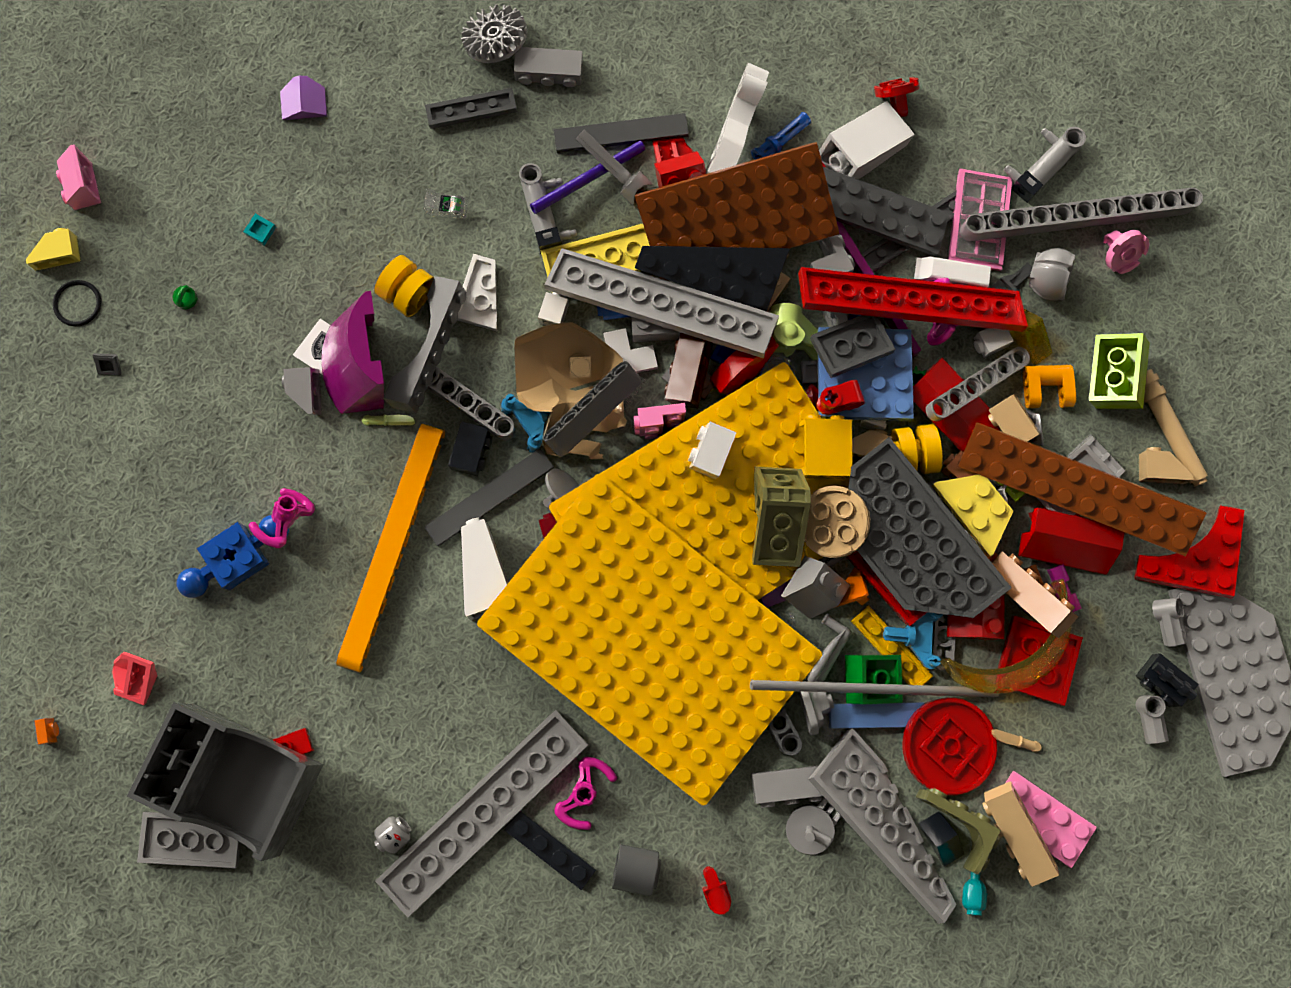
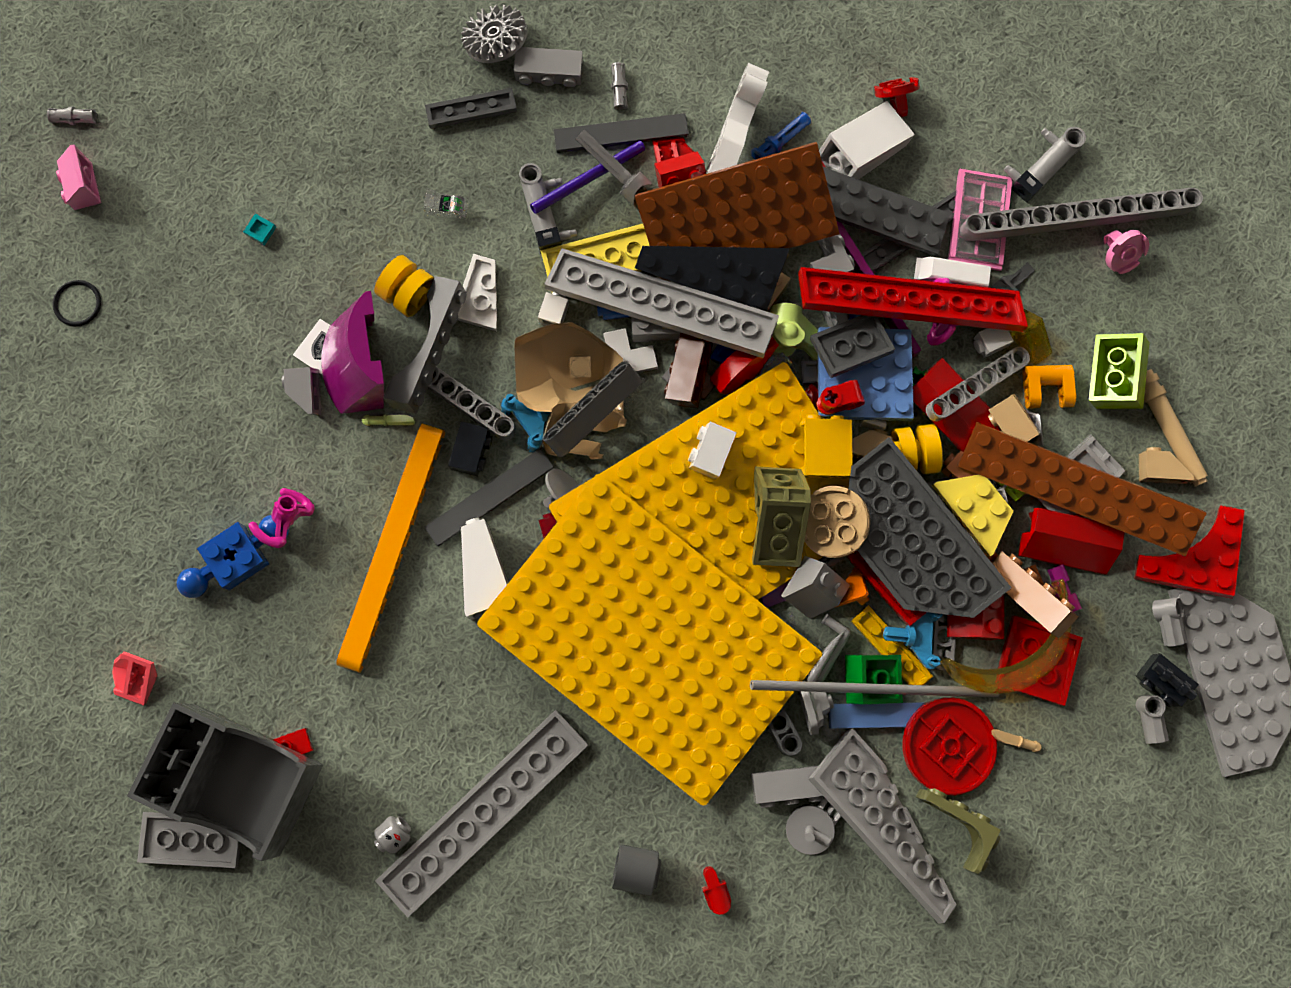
(46, 731): orange plate -> none
(54, 250): light yellow slope -> none
(71, 115): none -> light grey pin
(107, 364): dark grey slope -> none
(185, 297): green tile -> none
(303, 99): medium lavender slope -> none
(550, 850): black plate -> none
(562, 807): dark pink piece -> none
(619, 85): none -> light grey pin
(651, 419): bright pink plate -> none
(942, 838): black slope -> none
(974, 895): teal plant -> none
(1020, 833): tan brick -> none
(1051, 273): light grey piece -> none
(1058, 825): bright pink plate -> none

